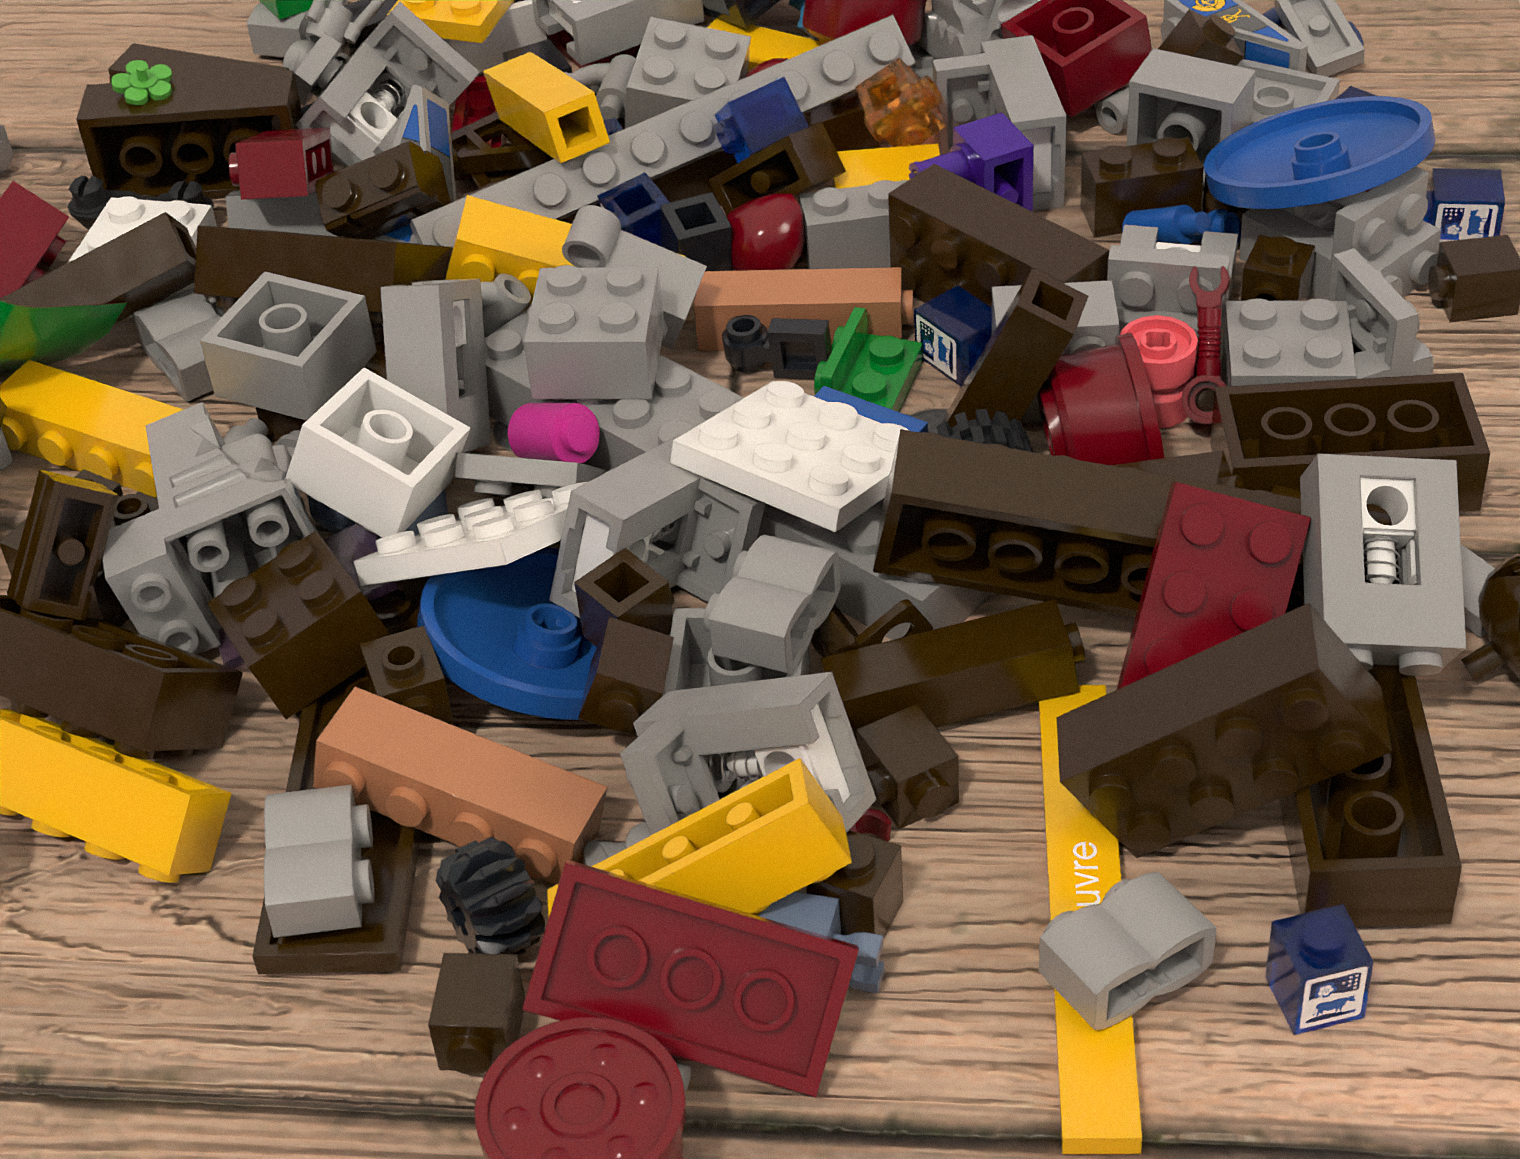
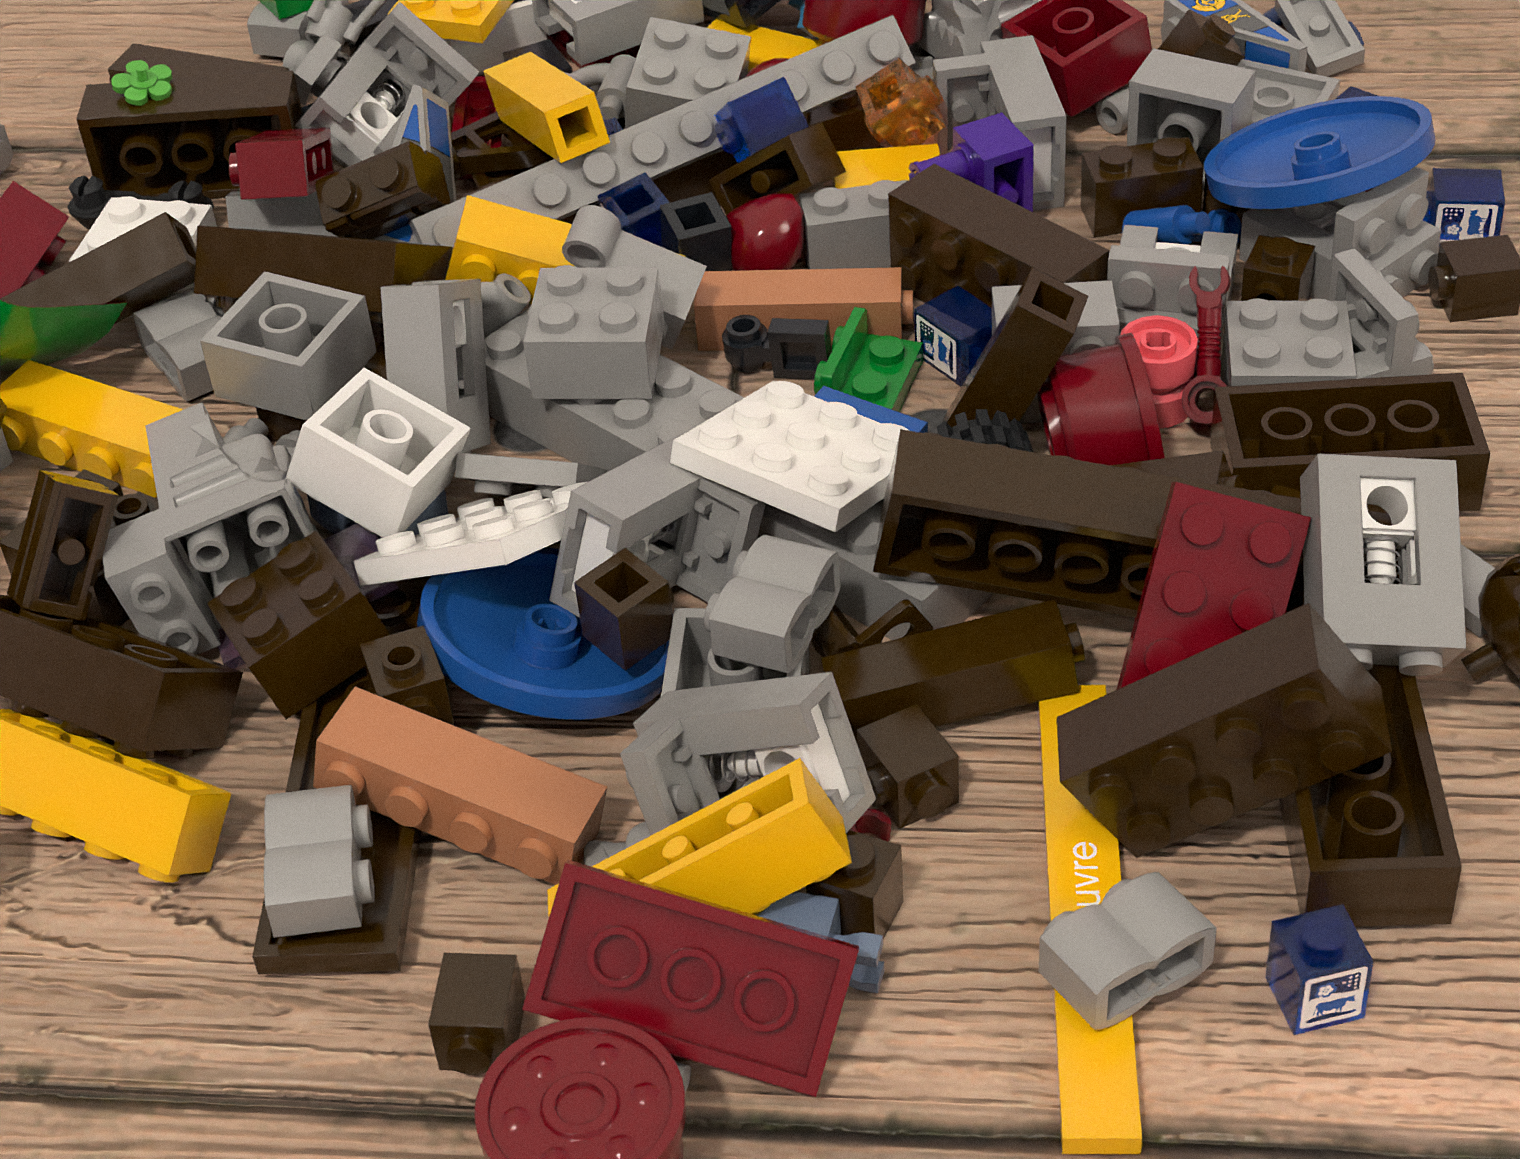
(490, 899): black gear -> none
(554, 432): dark pink brick -> none
(625, 675): dark brown brick -> none

